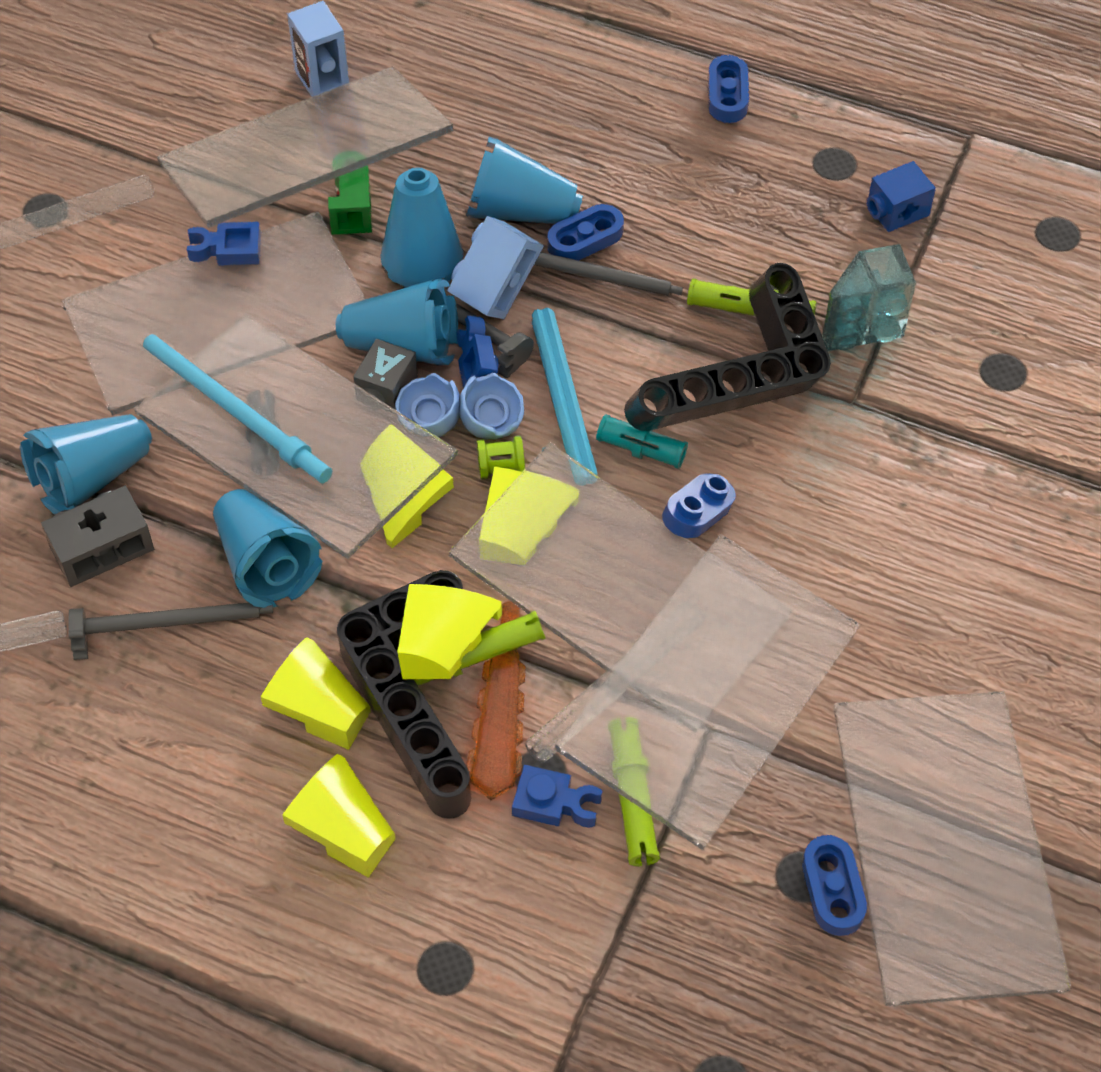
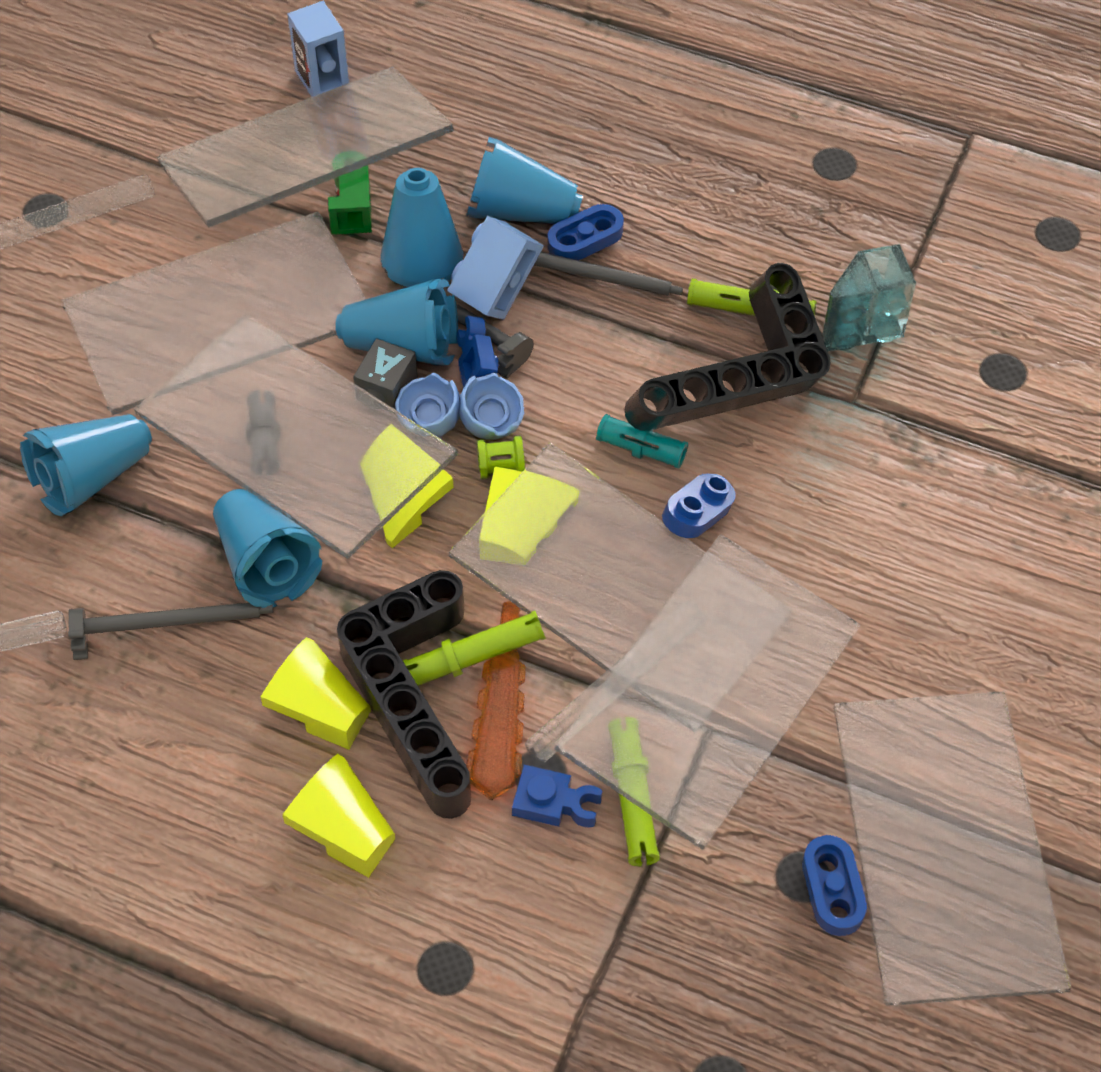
(97, 535): dark grey brick -> none
(232, 243): blue plate -> none
(290, 449): medium azure bar -> none
(441, 629): neon yellow slope -> none
(562, 388): medium azure axle -> none
(728, 88): blue plate -> none
(900, 196): blue brick -> none

